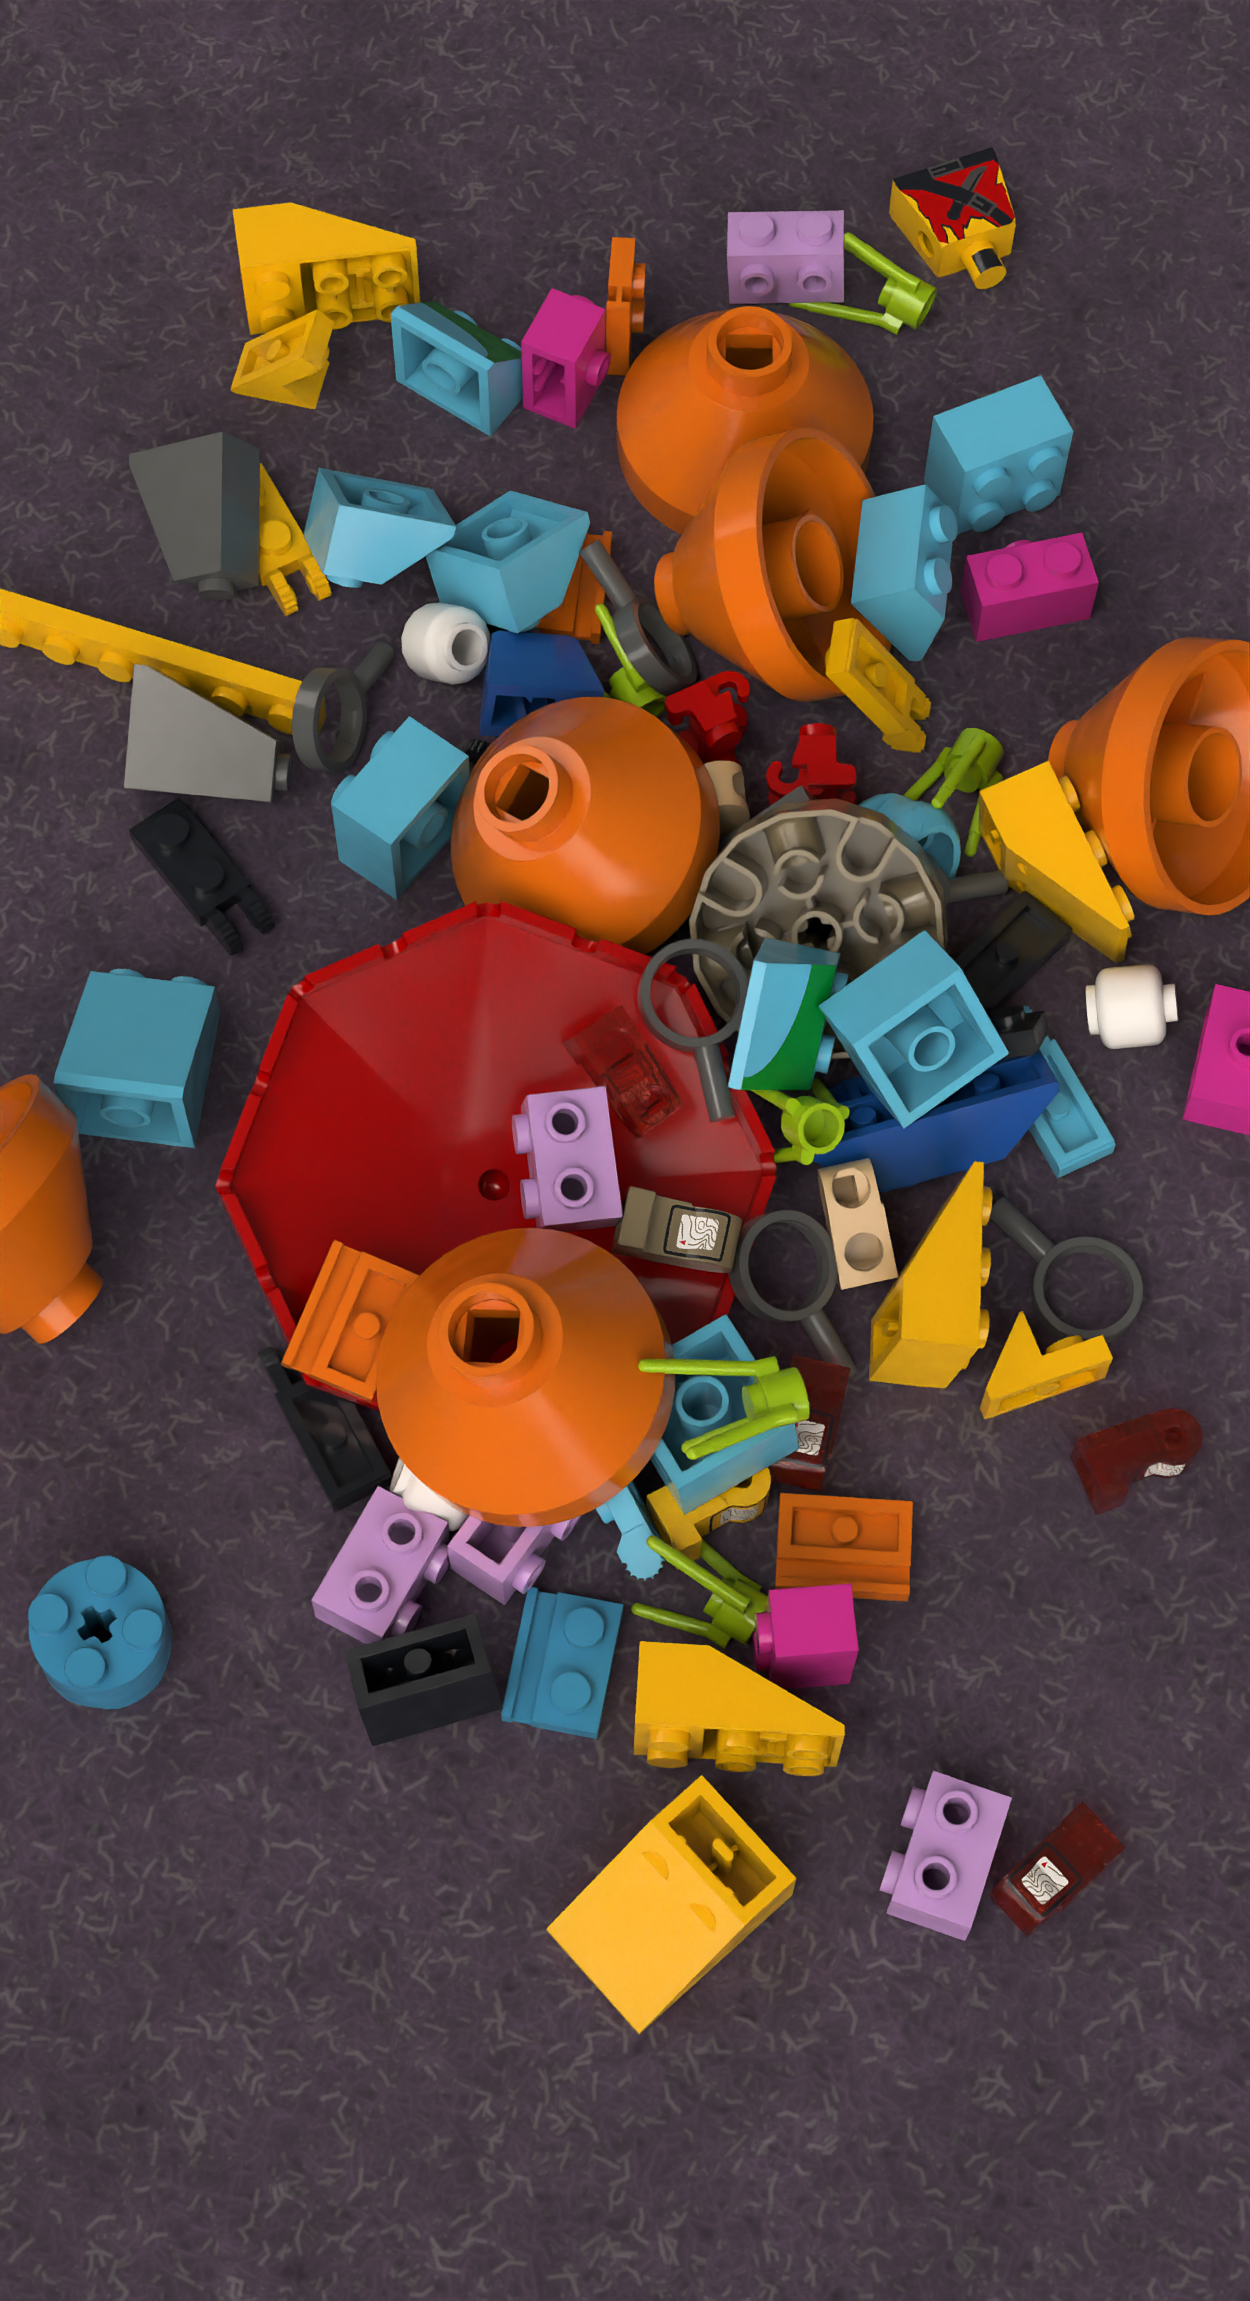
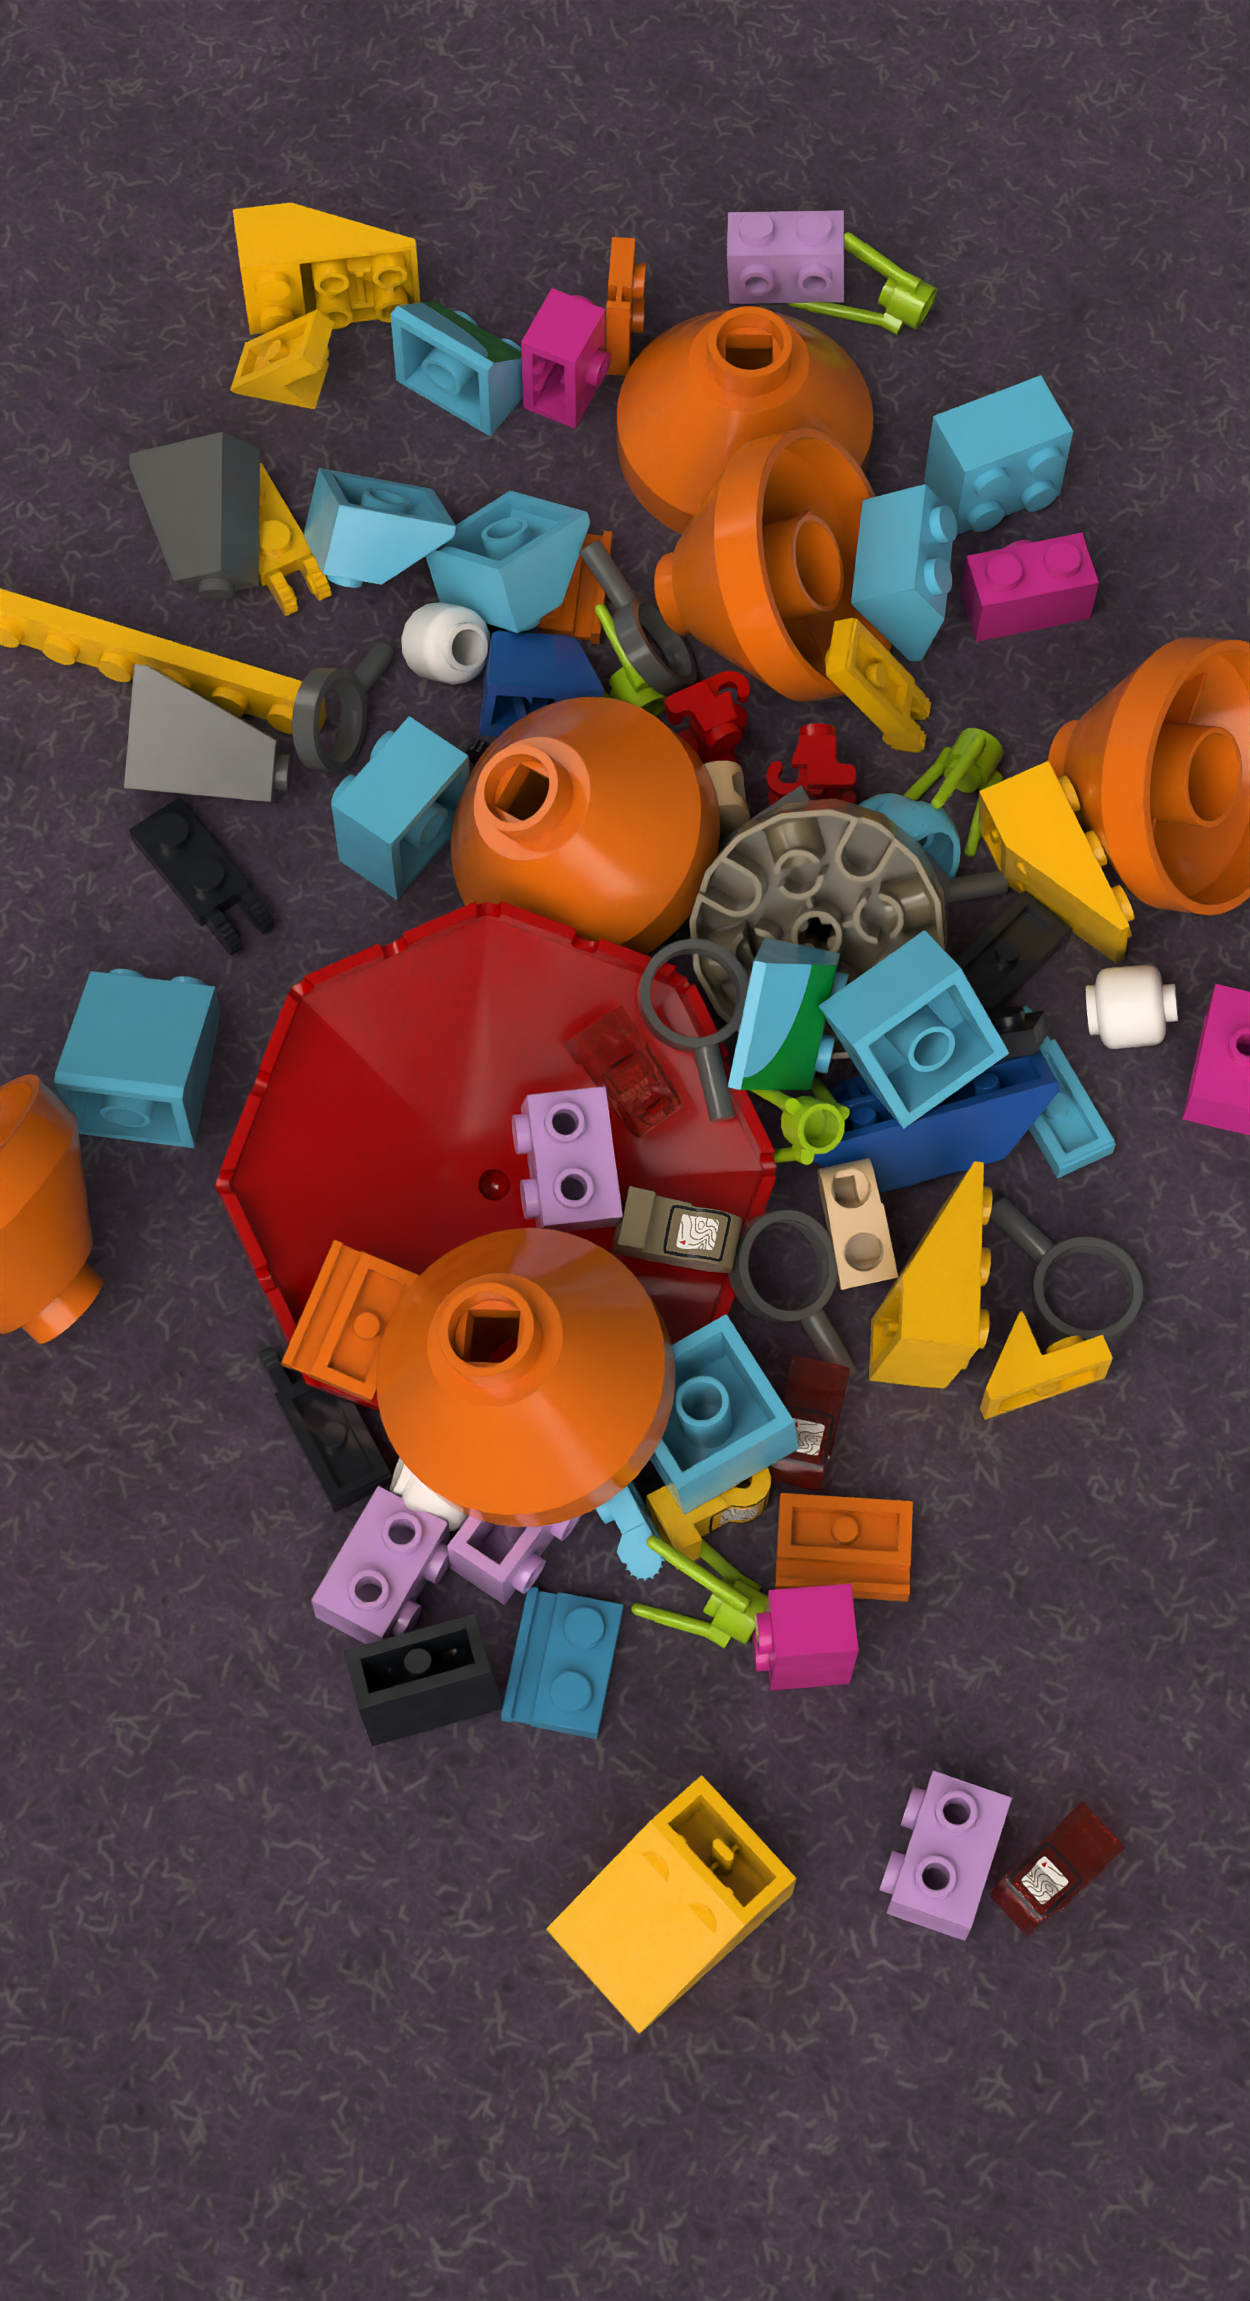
(94, 1596): dark azure brick -> none
(716, 1709): yellow slope -> none
(770, 1402): lime plant -> none
(958, 216): torso -> none
(1134, 1450): clear red leg -> none

